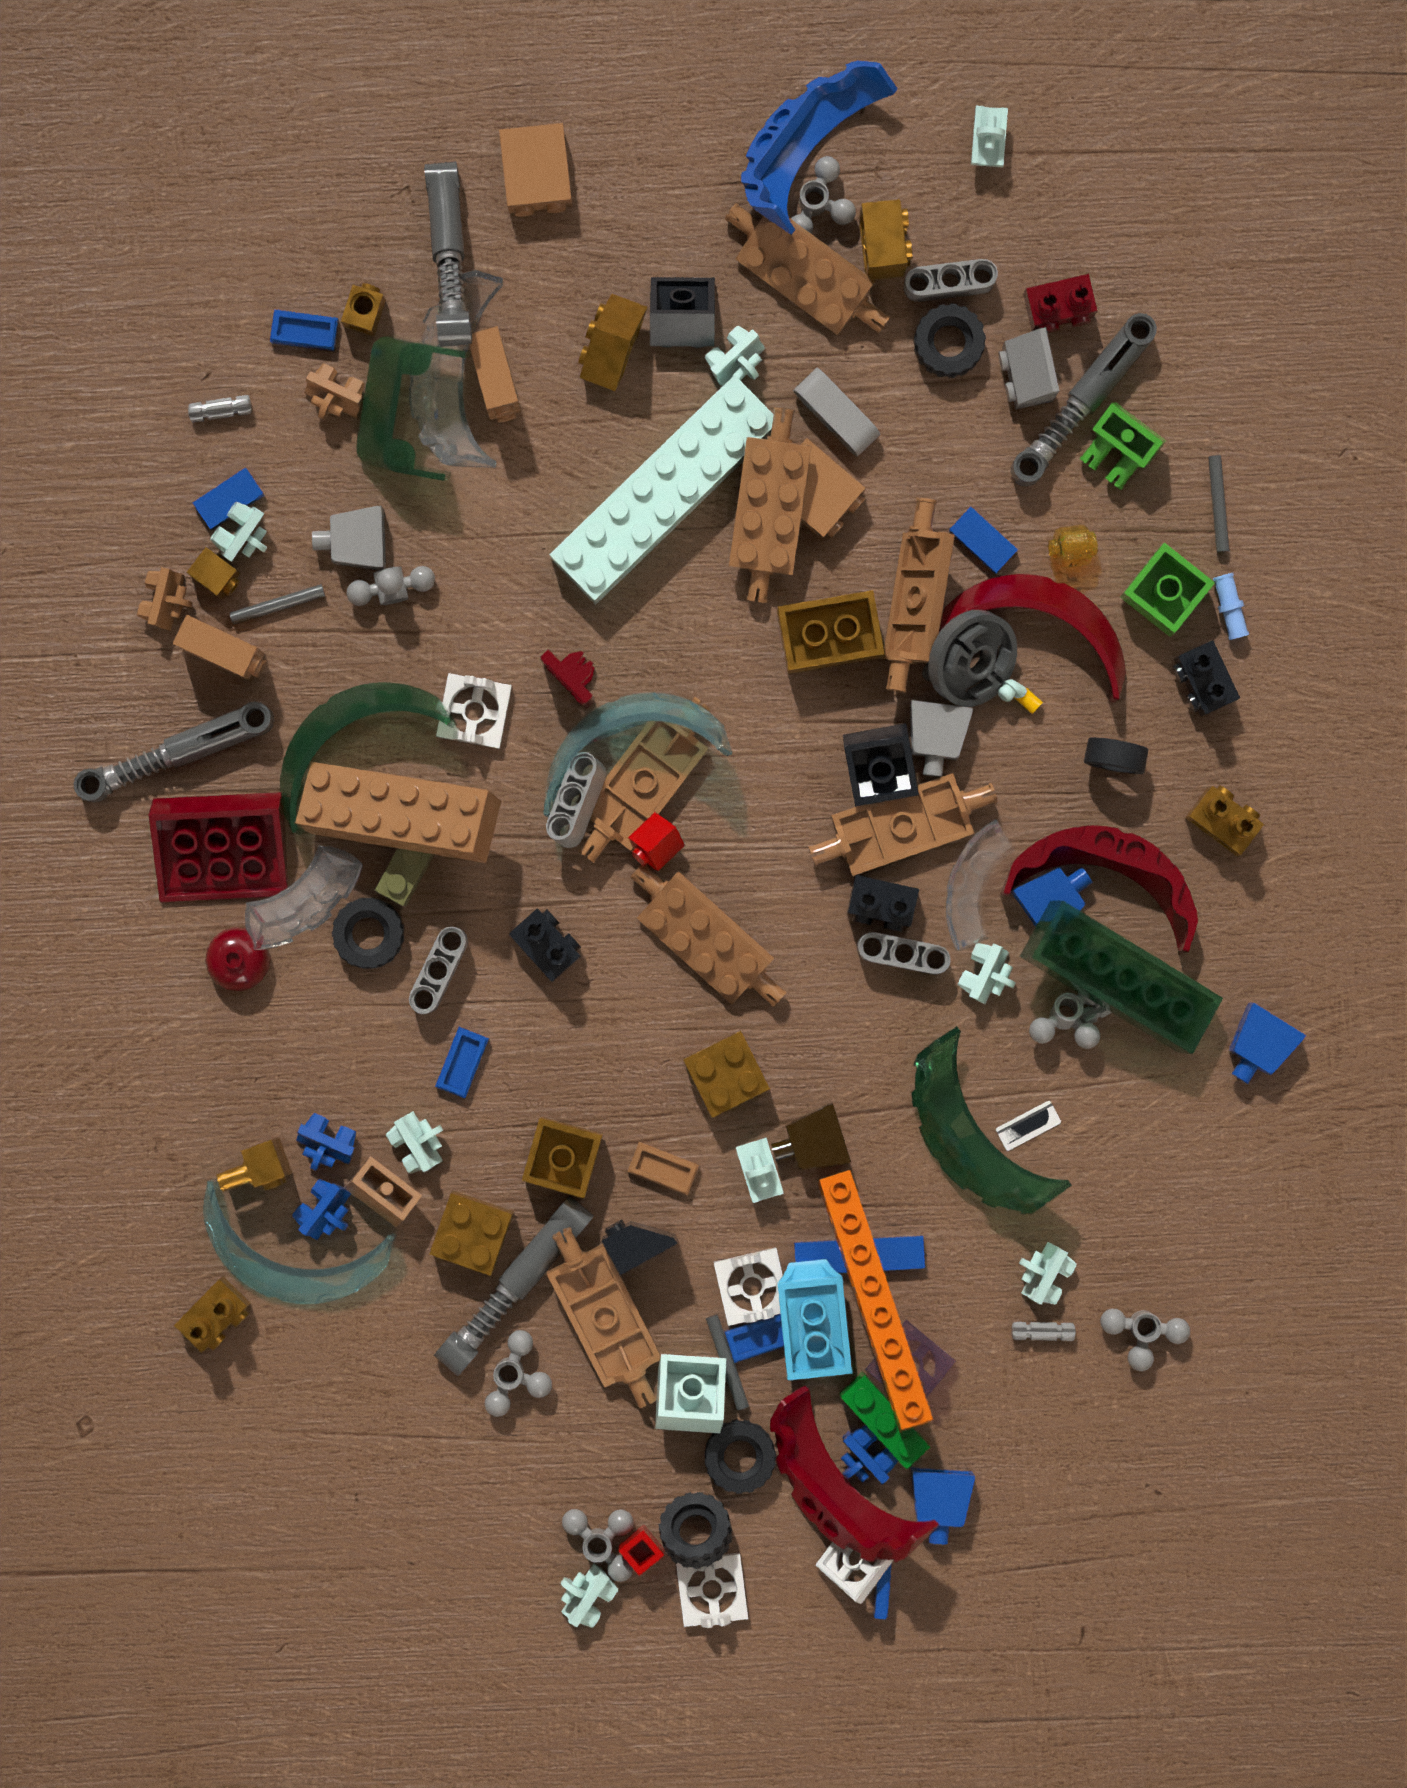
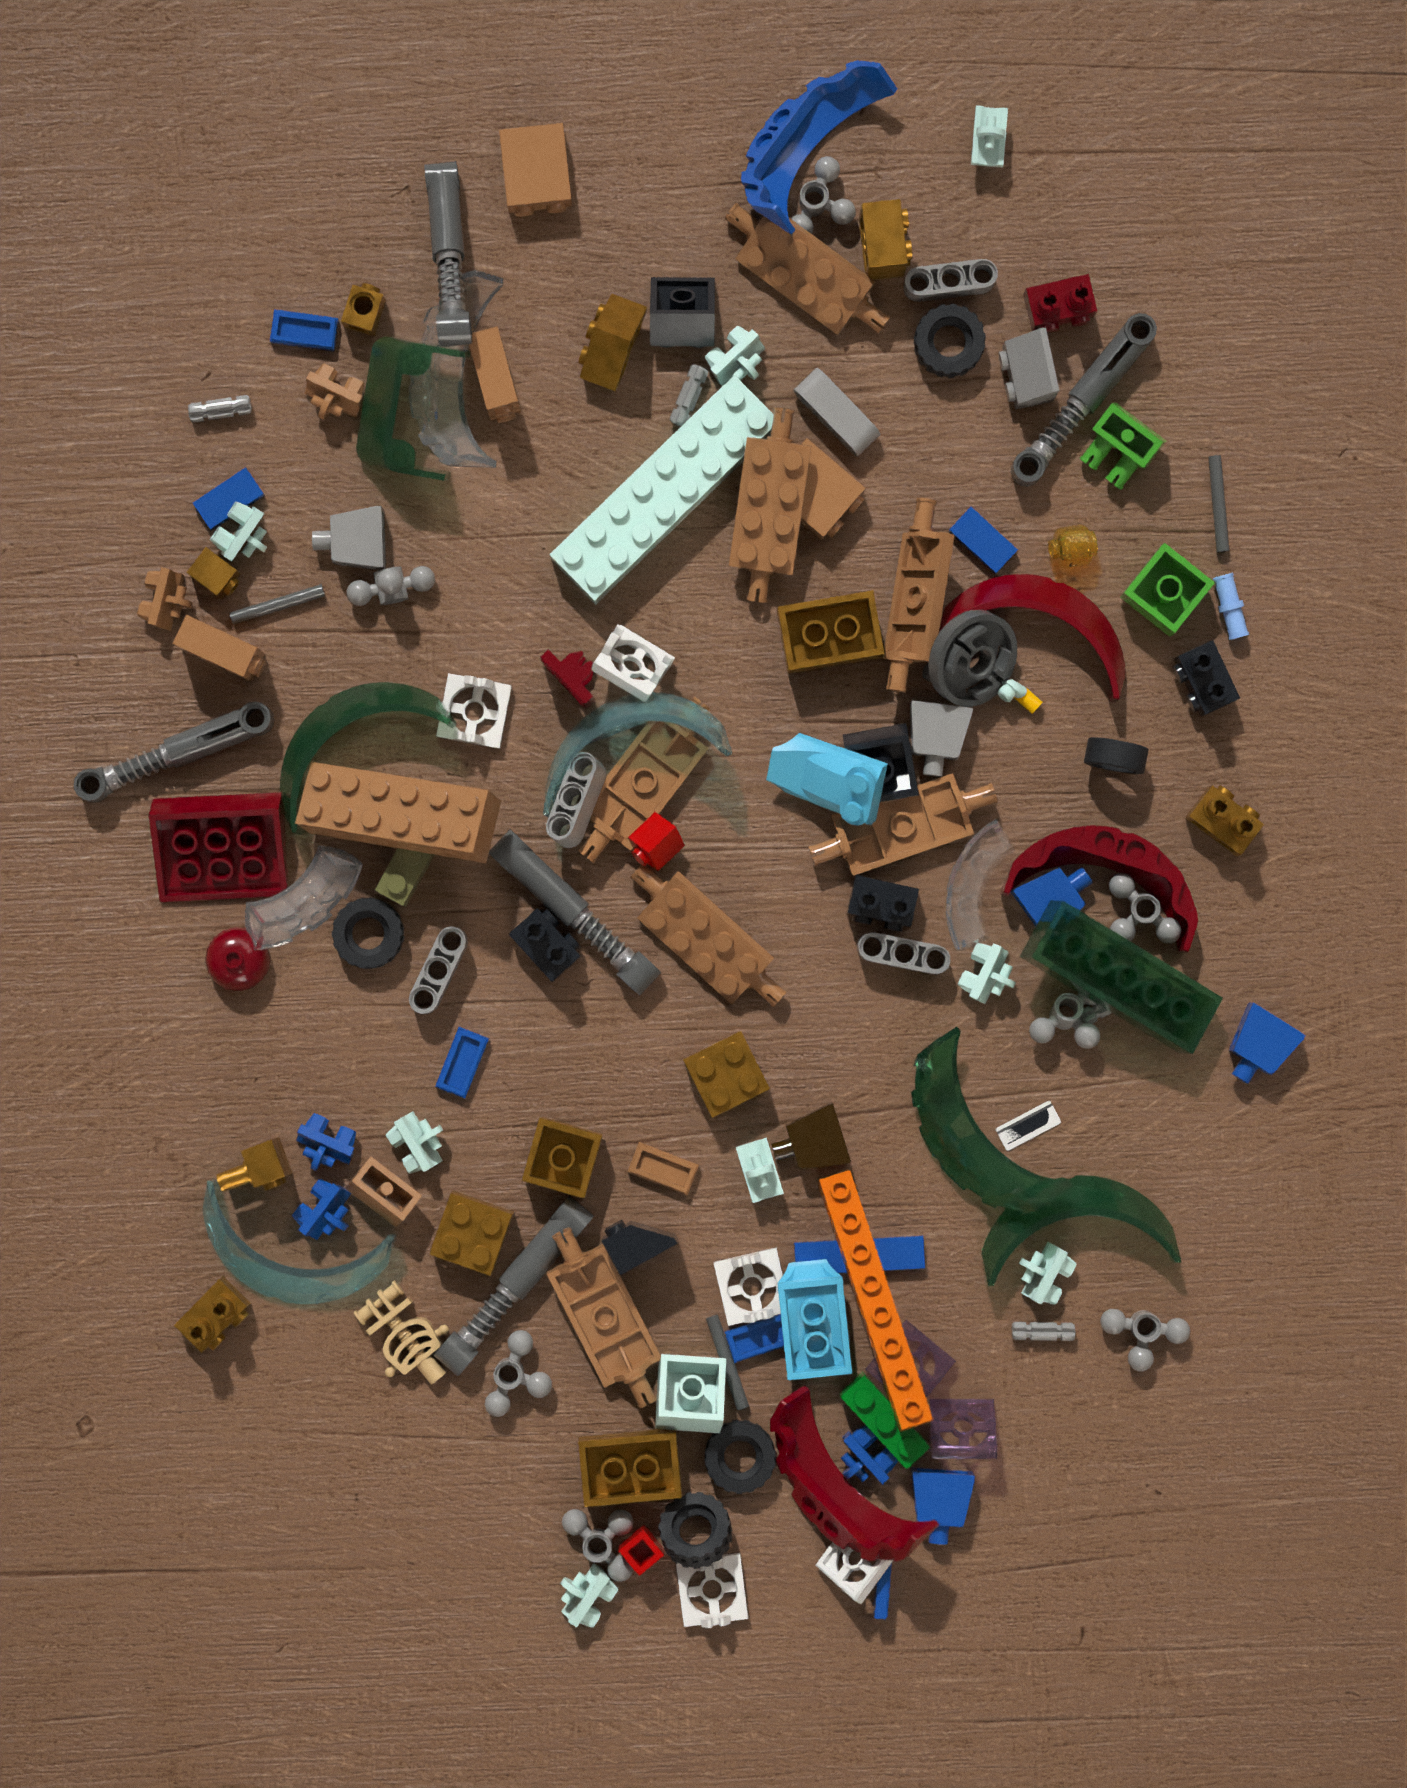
(423, 1359): none -> tan torso
(571, 909): none -> dark grey piece
(629, 1467): none -> pearl gold brick
(639, 688): none -> white piece
(688, 395): none -> light grey axle
(829, 777): none -> medium azure slope
(981, 1407): none -> clear purple piece
(1085, 1197): none -> clear green windscreen
(1167, 929): none -> light grey piece

